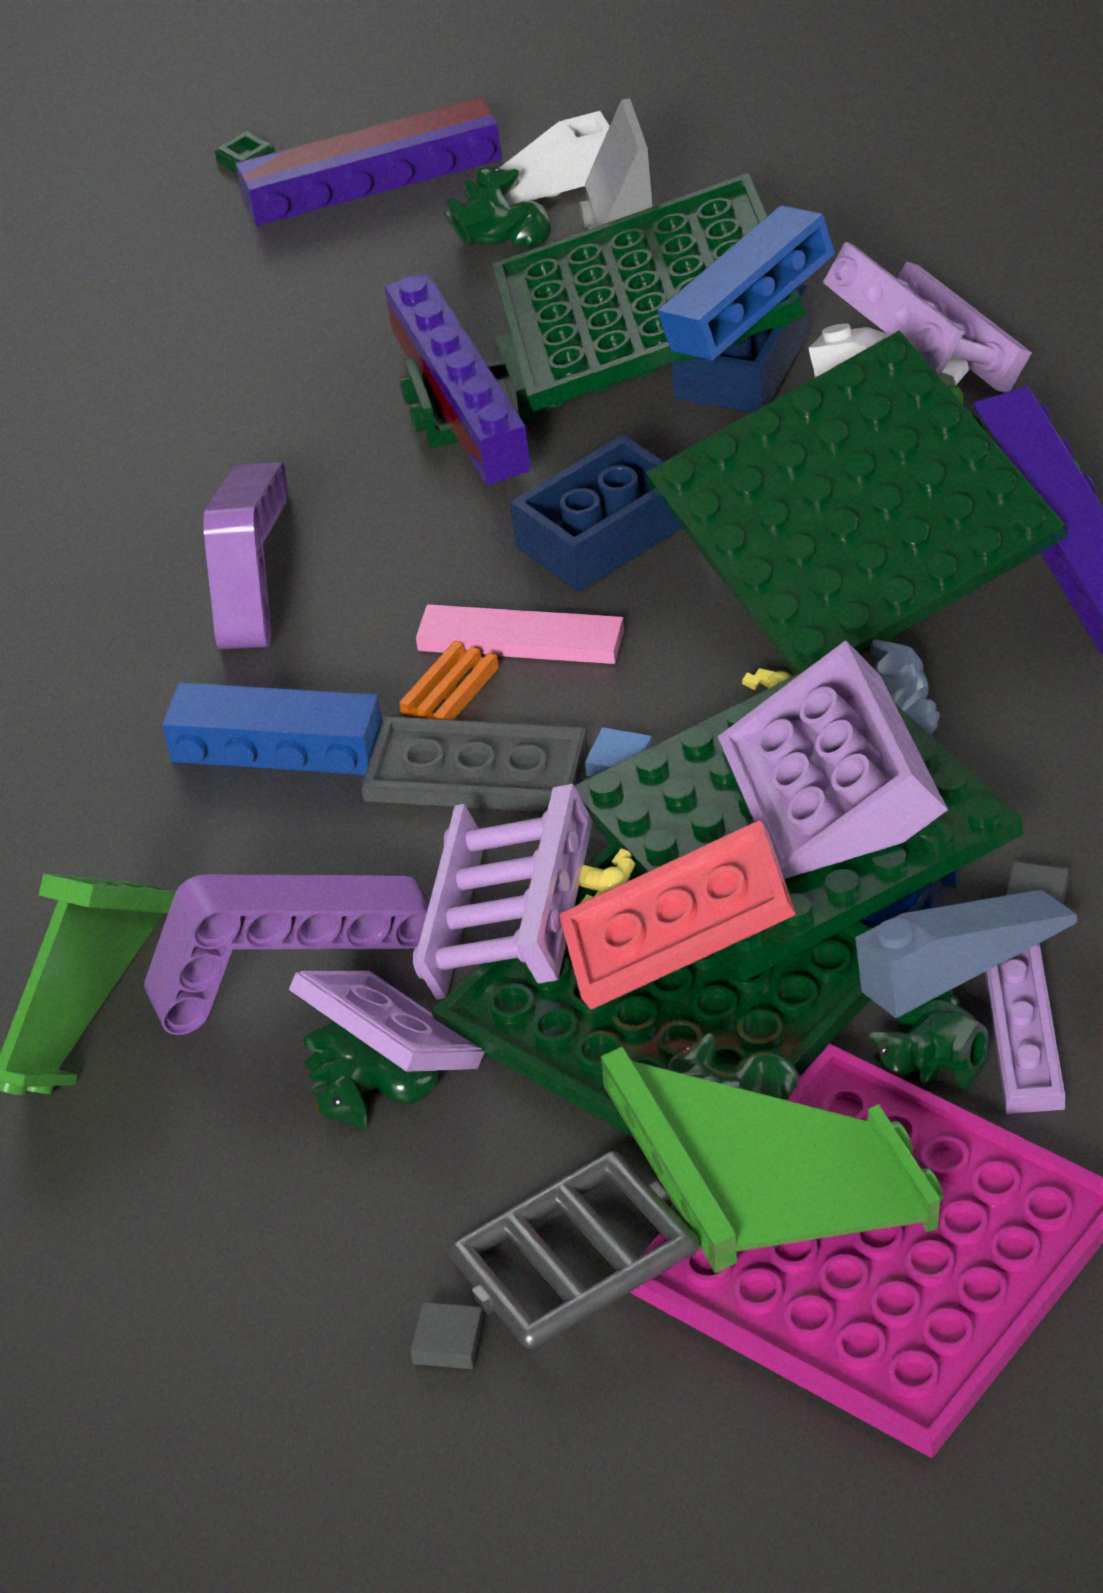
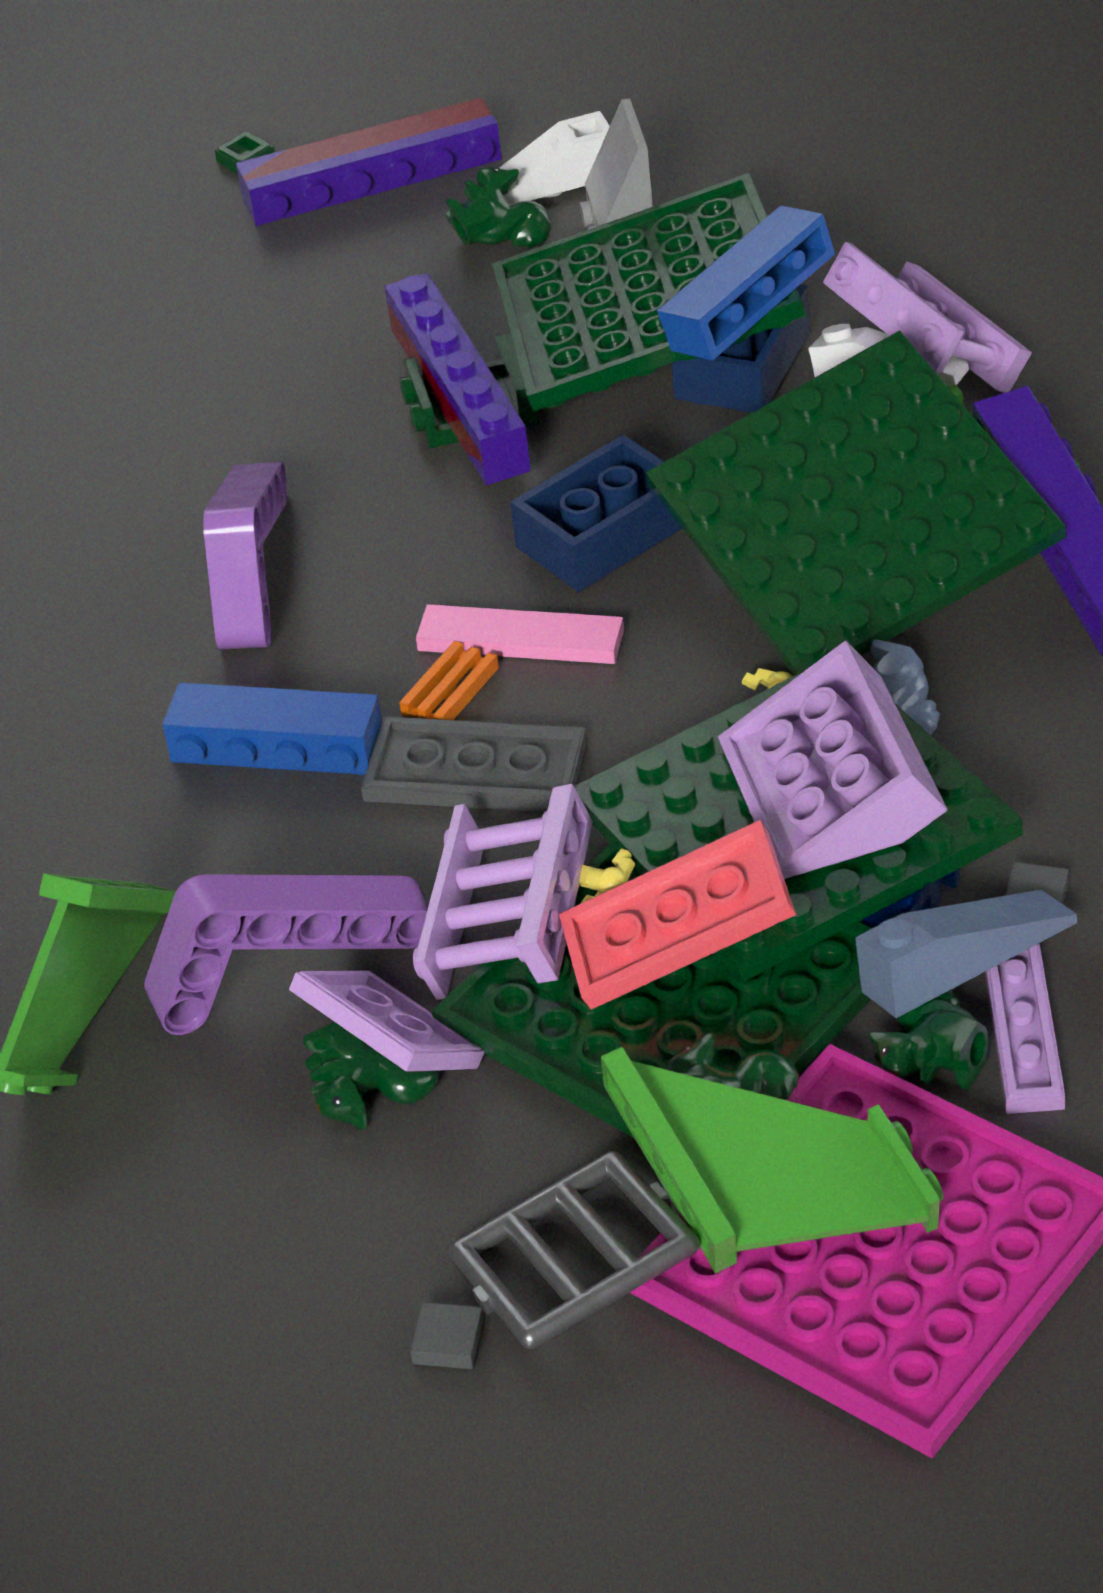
(613, 748): medium blue tile -> none

